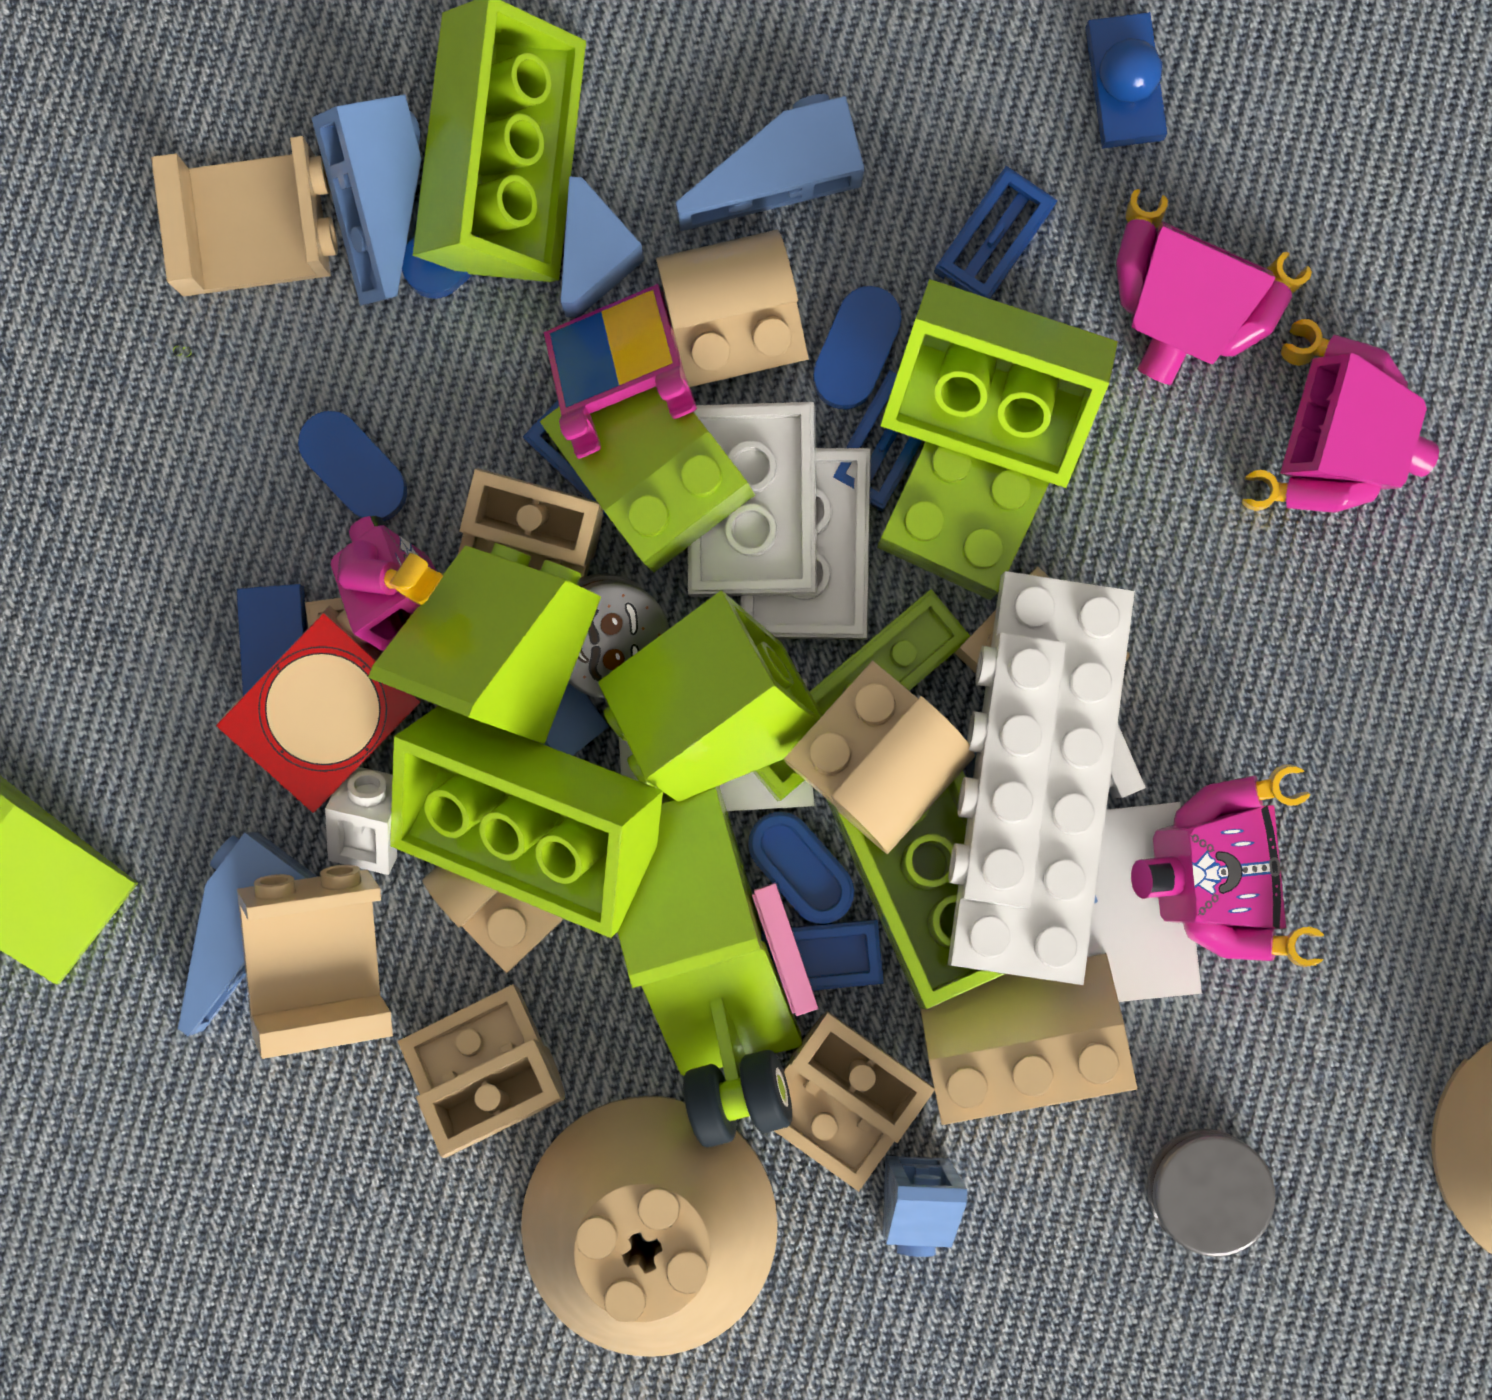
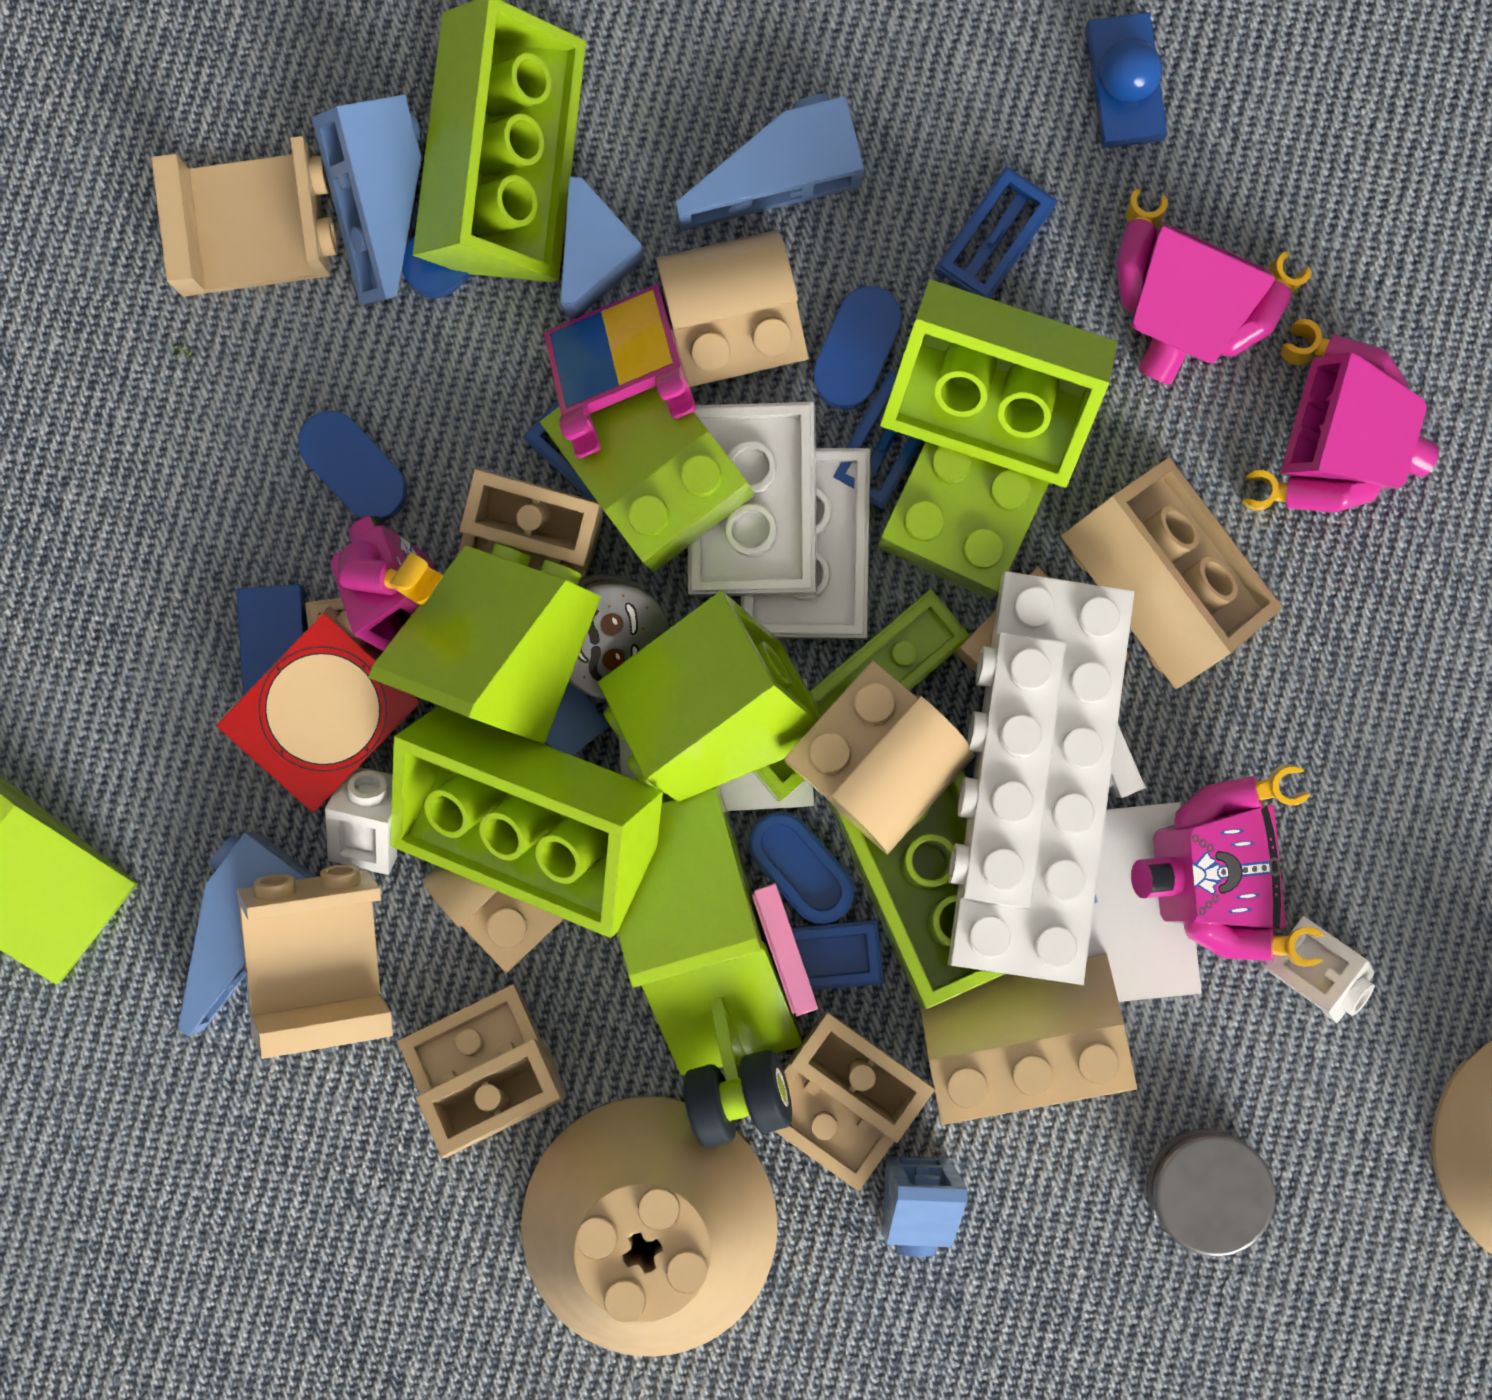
(1188, 576): none -> tan slope
(1336, 983): none -> white bracket

